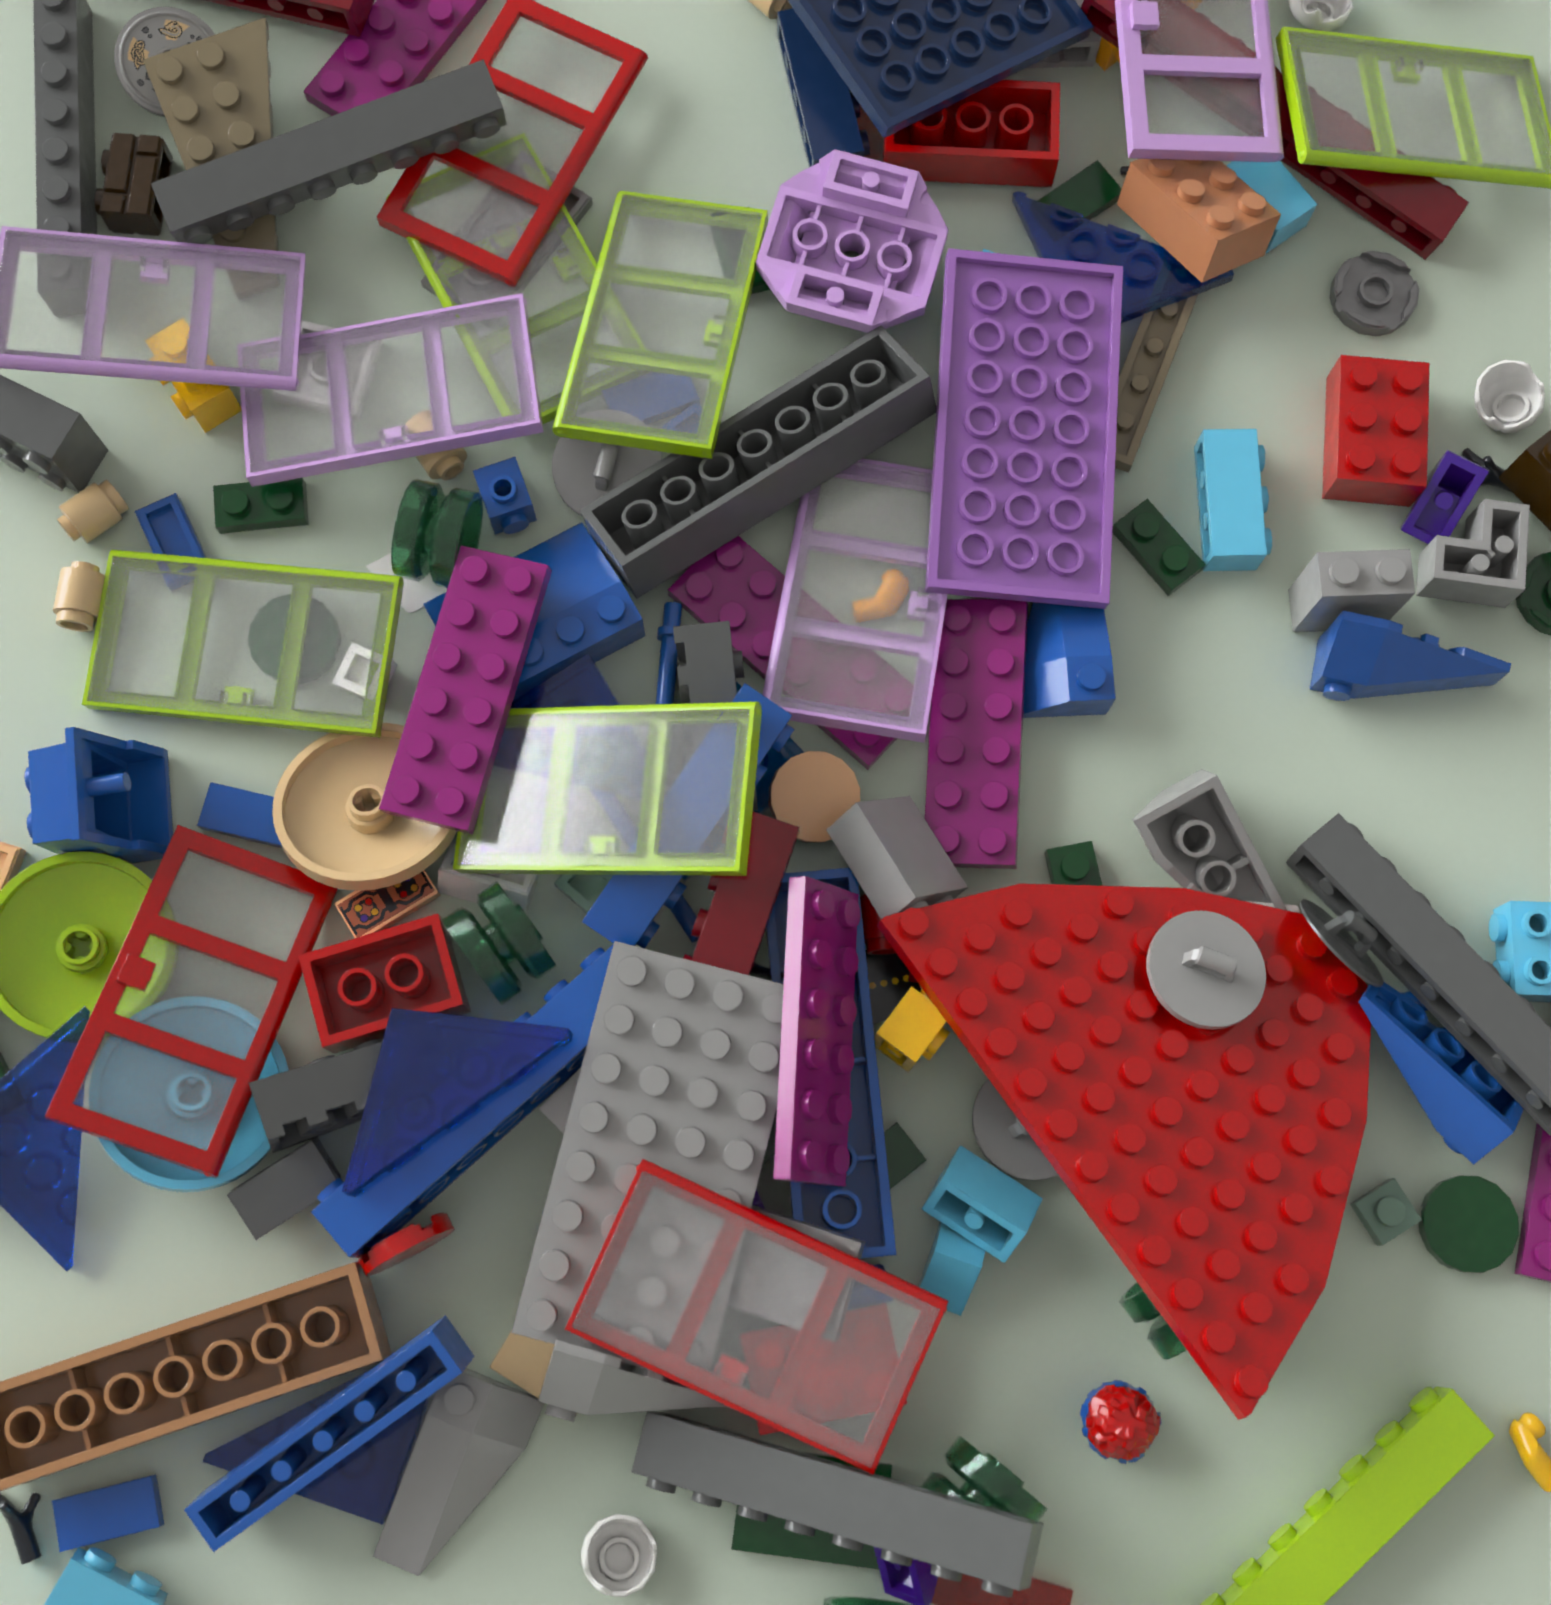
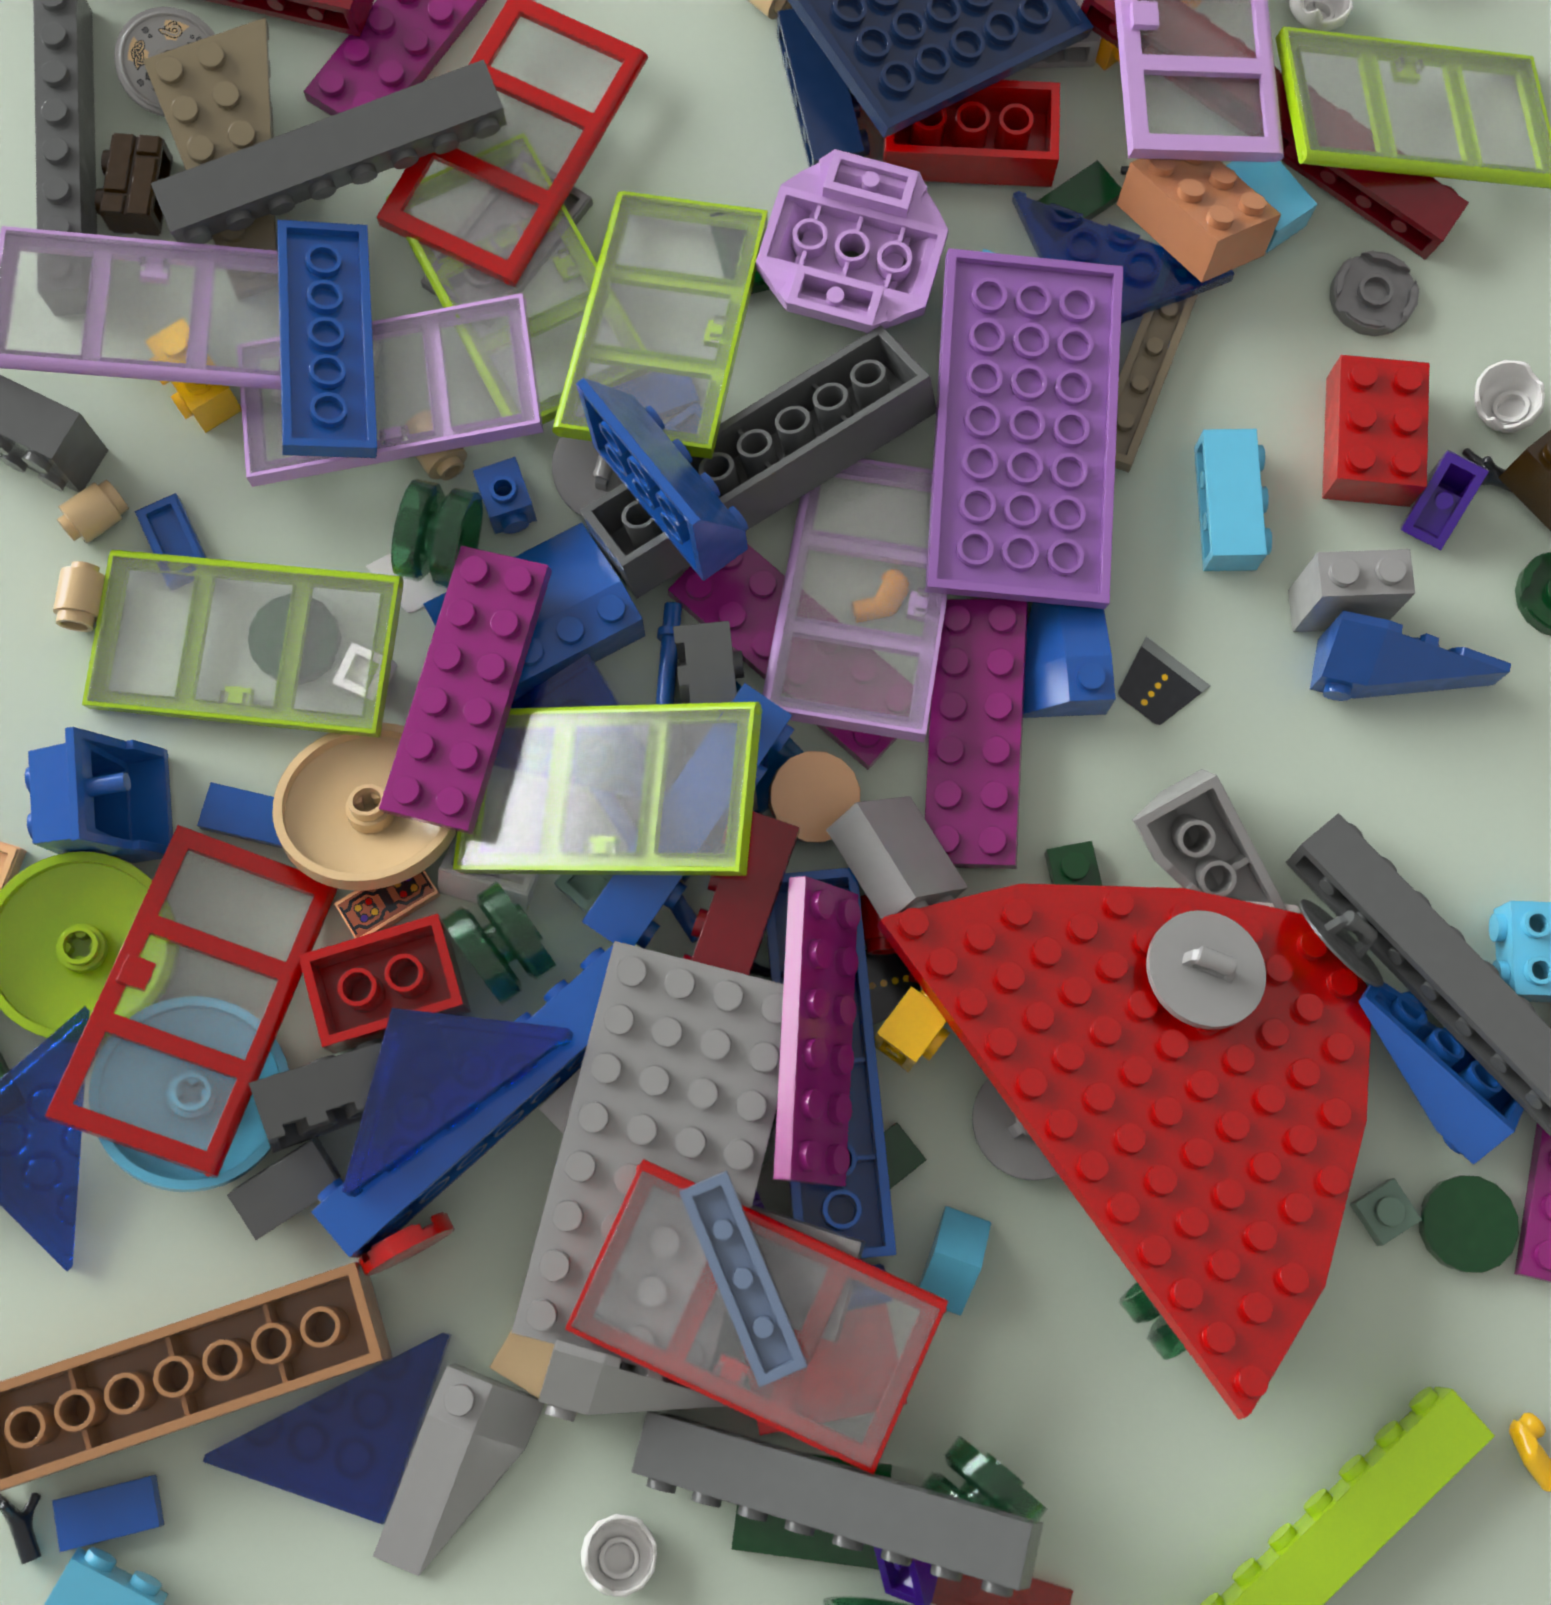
(260, 507): dark green plate -> none
(326, 340): none -> blue plate
(329, 1433): blue brick -> none
(663, 478): none -> blue slope
(743, 1278): none -> sand blue plate
(982, 1204): medium azure brick -> none
(1119, 1421): red piece -> none
(1158, 547): dark green plate -> none
(1159, 684): none -> black sticker
(1486, 564): light grey brick -> none

